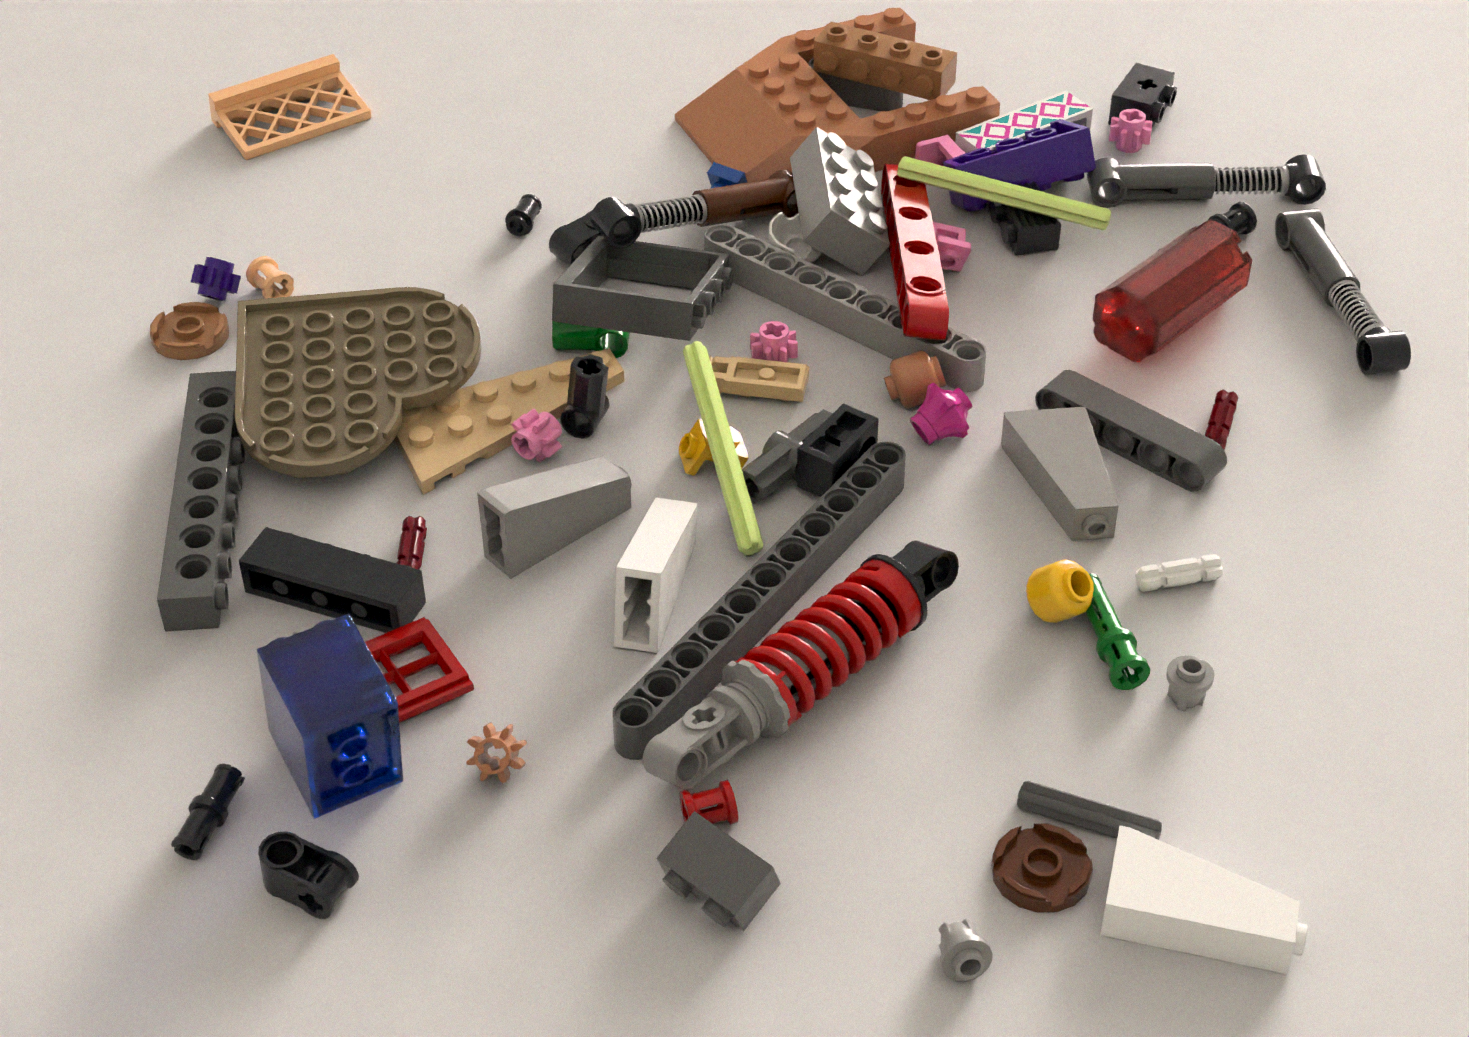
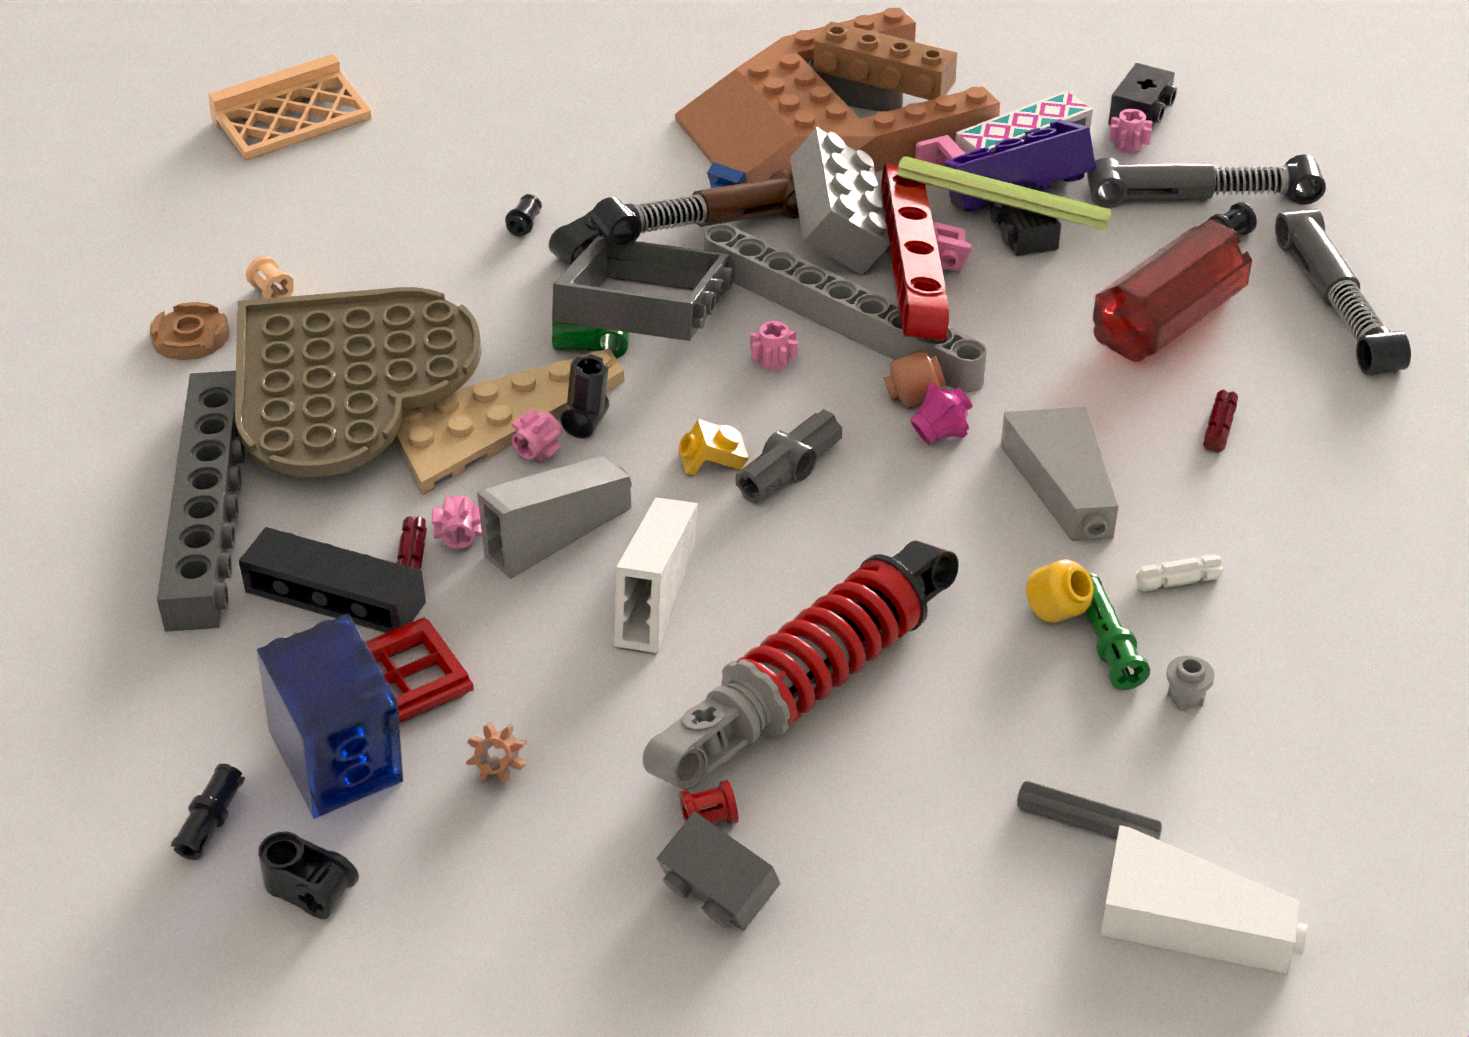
(215, 278): dark purple gear -> none
(457, 522): none -> bright pink gear
(723, 449): yellowish green axle -> none
(758, 599): dark grey beam -> none
(761, 378): tan hinge -> none
(787, 235): white hair -> none
(834, 448): black brick -> none
(963, 951): light grey hose -> none
(1042, 868): reddish brown tile -> none
(1138, 431): dark grey beam -> none

